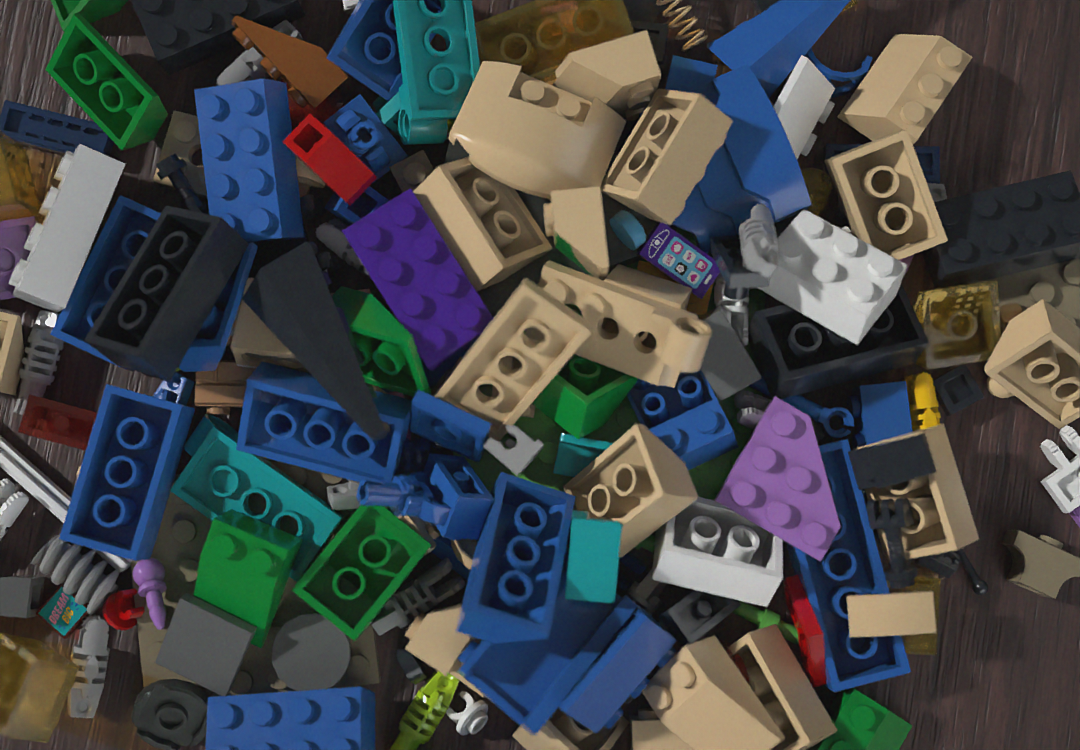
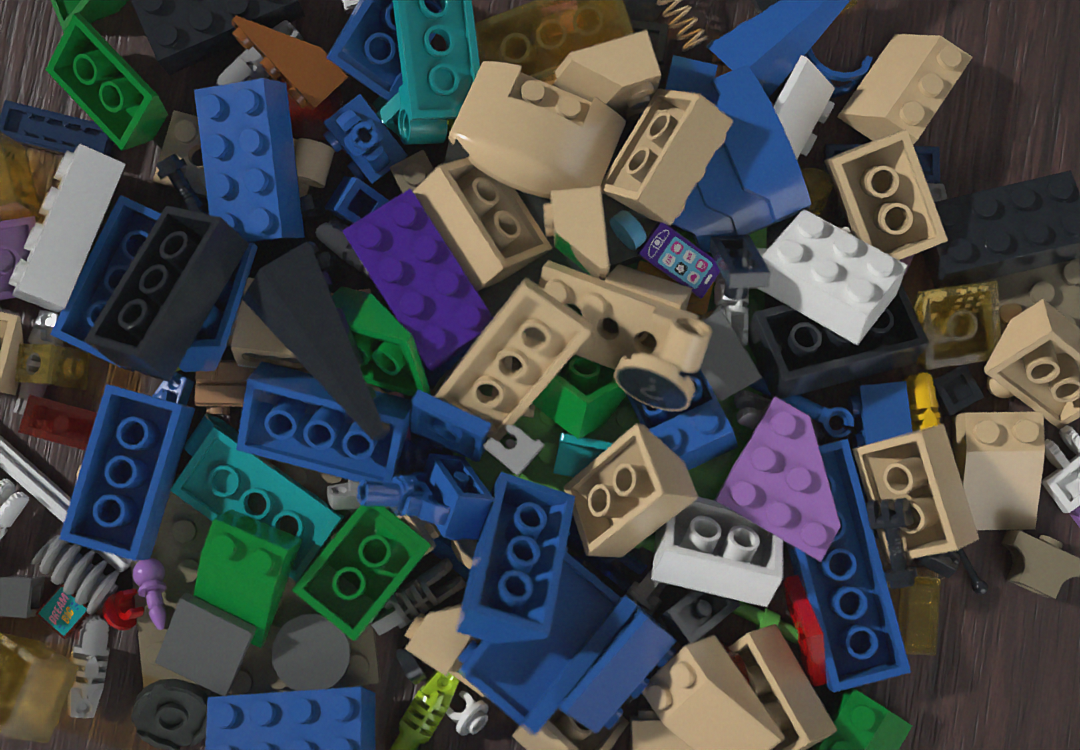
(58, 366): none -> clear yellow bracket
(329, 159): red slope -> none
(592, 558): teal panel -> none
(654, 382): none -> tile
(759, 241): light grey hinge -> none
(891, 614): tan slope -> none
(892, 462): black slope -> none
(1000, 466): none -> tan slope

